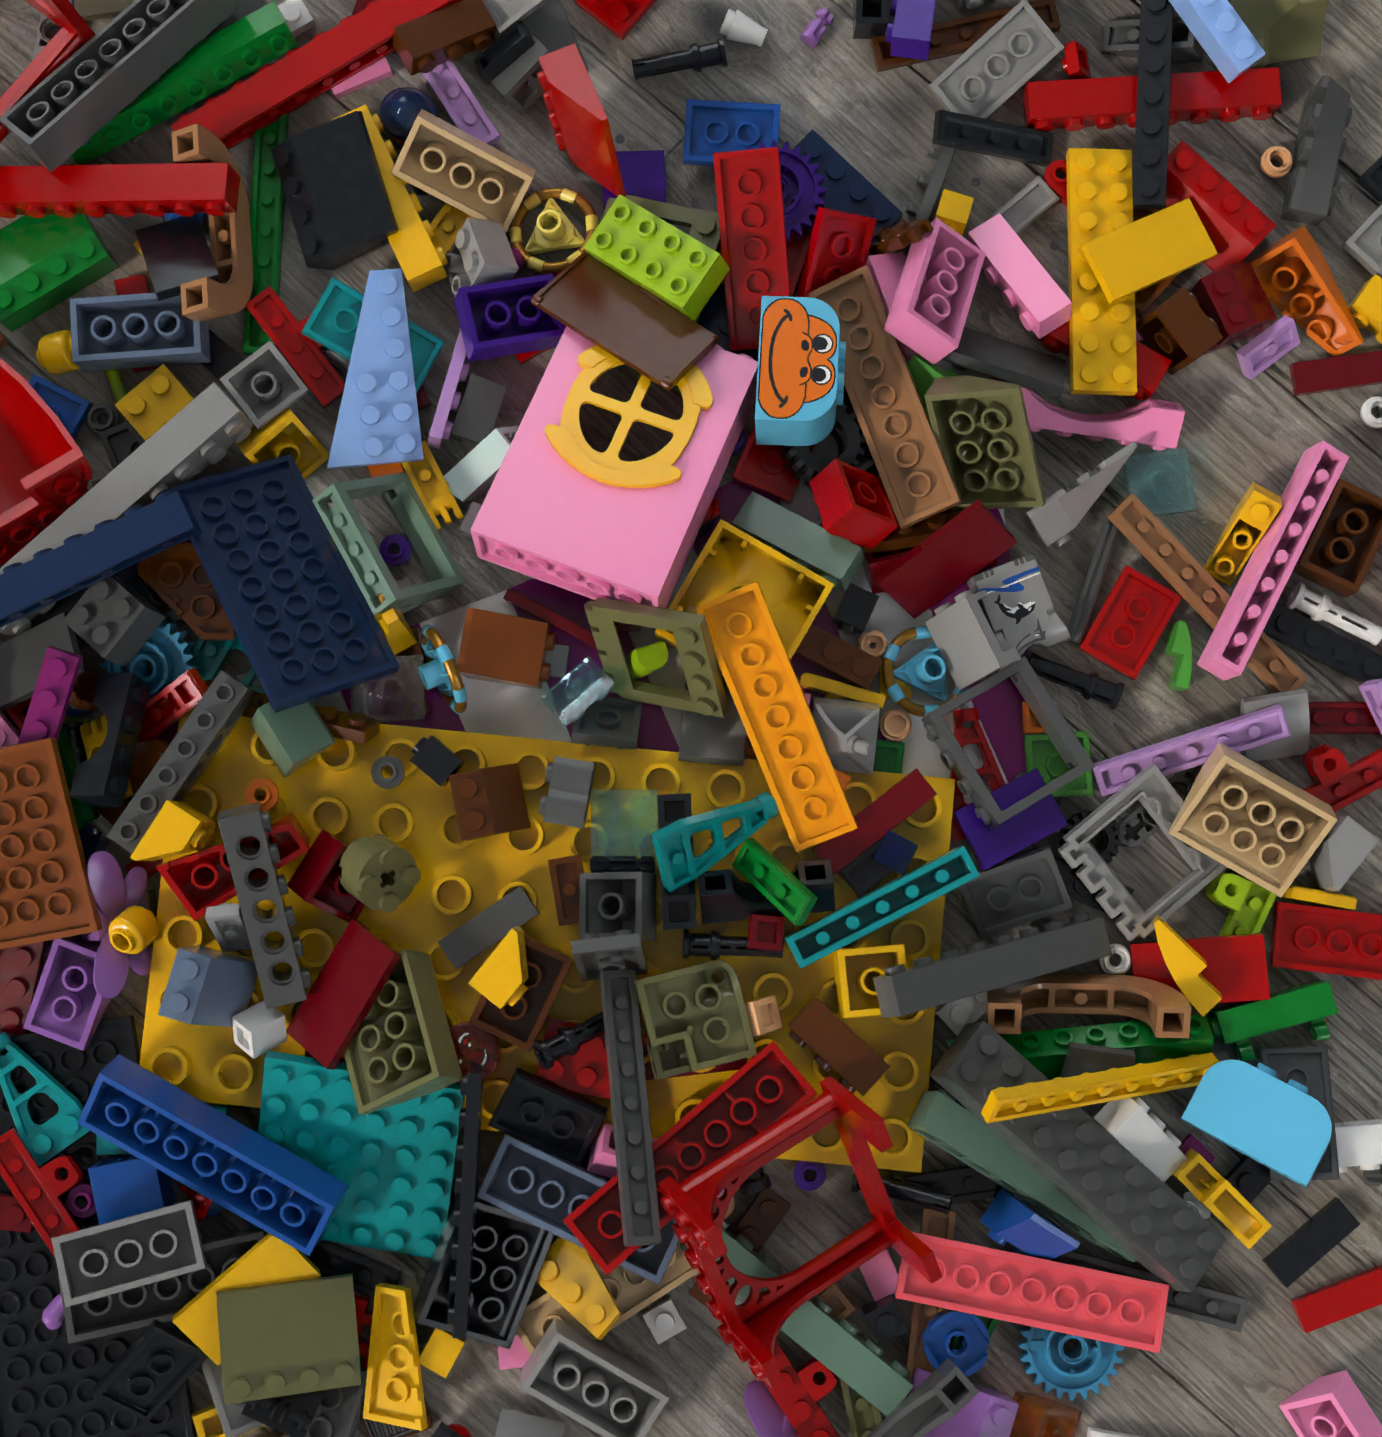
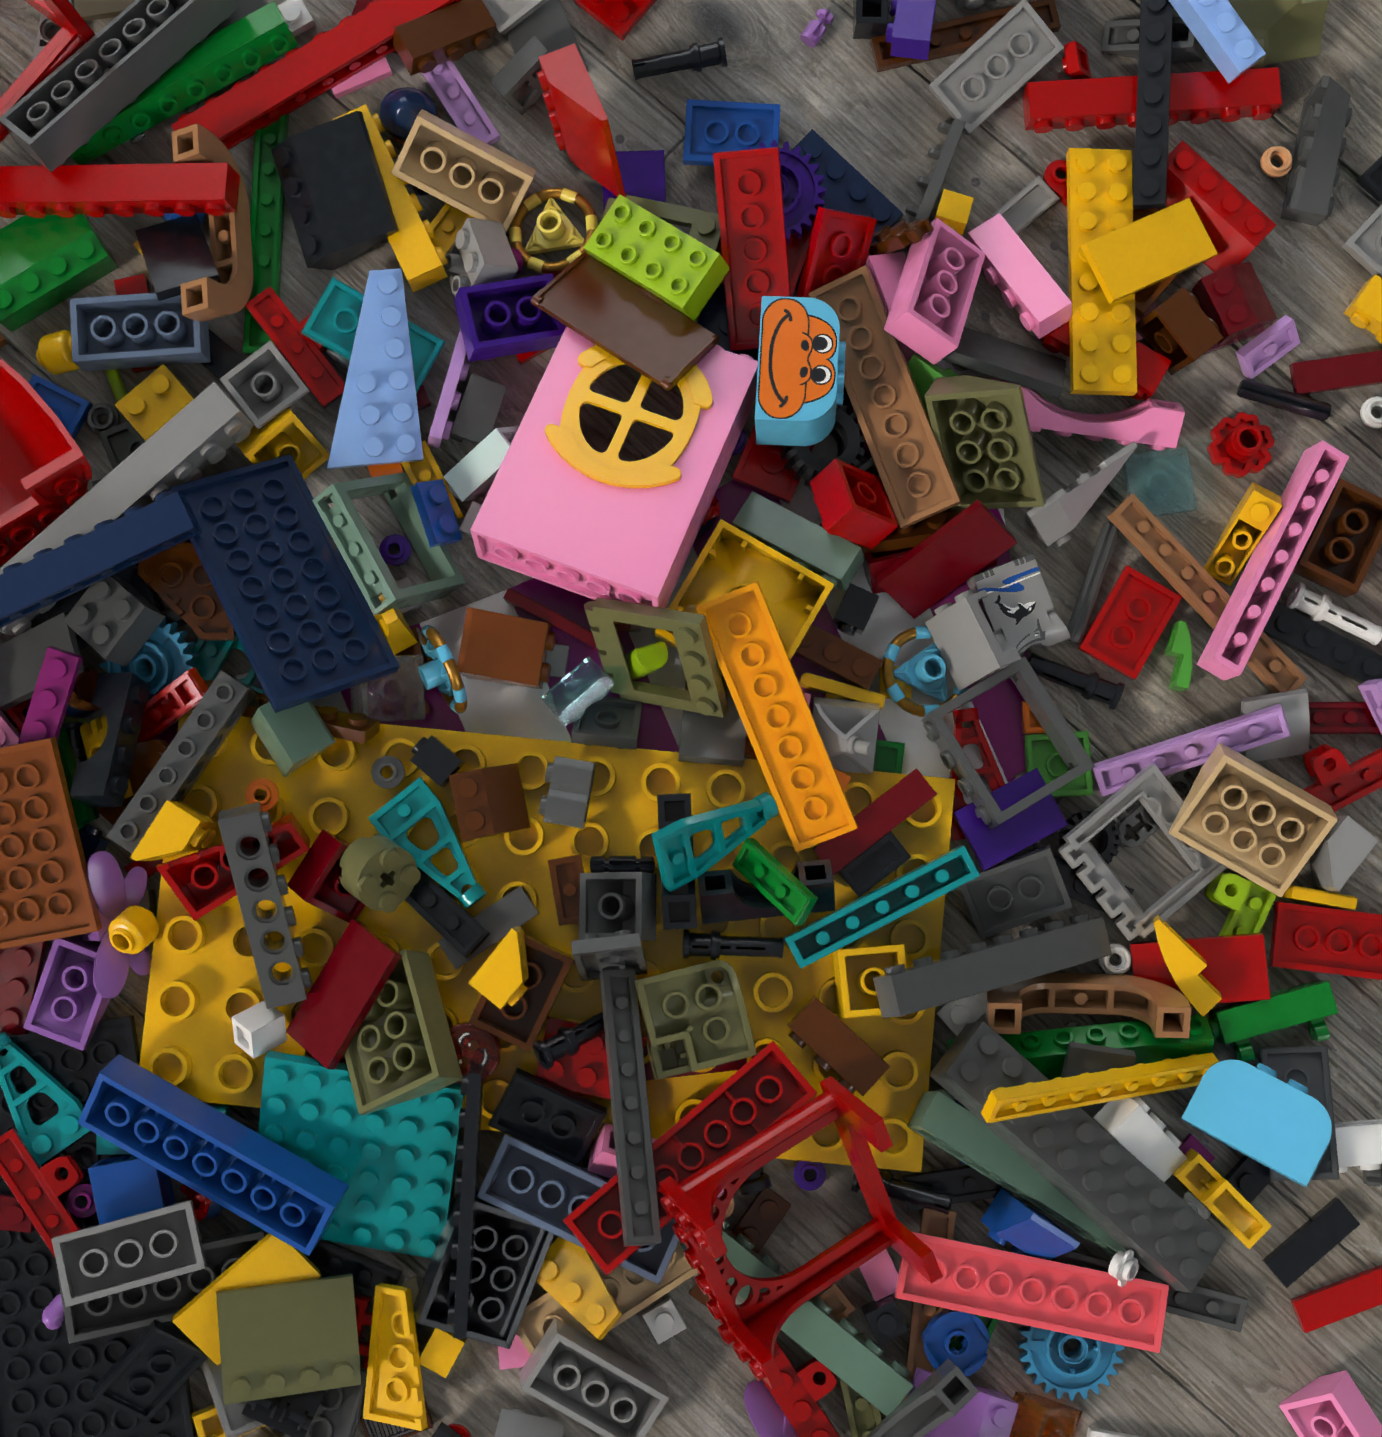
(208, 986): sand blue slope -> none
(228, 926): light grey plate -> none
(408, 809): none -> teal plate
(436, 513): none -> blue plate
(446, 915): none -> black tile
(504, 51): black tile -> none
(623, 822): clear light blue plate -> none
(742, 28): white cone -> none
(763, 1015): light nougat plate -> none
(765, 932): dark red plate -> none
(873, 637): light nougat plate -> none
(895, 725): light nougat plate -> none
(895, 852): clear blue plate -> none
(992, 138): black tile -> none
(1123, 1267): none -> white plate
(1240, 445): none -> red plant
(1284, 400): none -> black axle
(1306, 291): orange wedge -> none

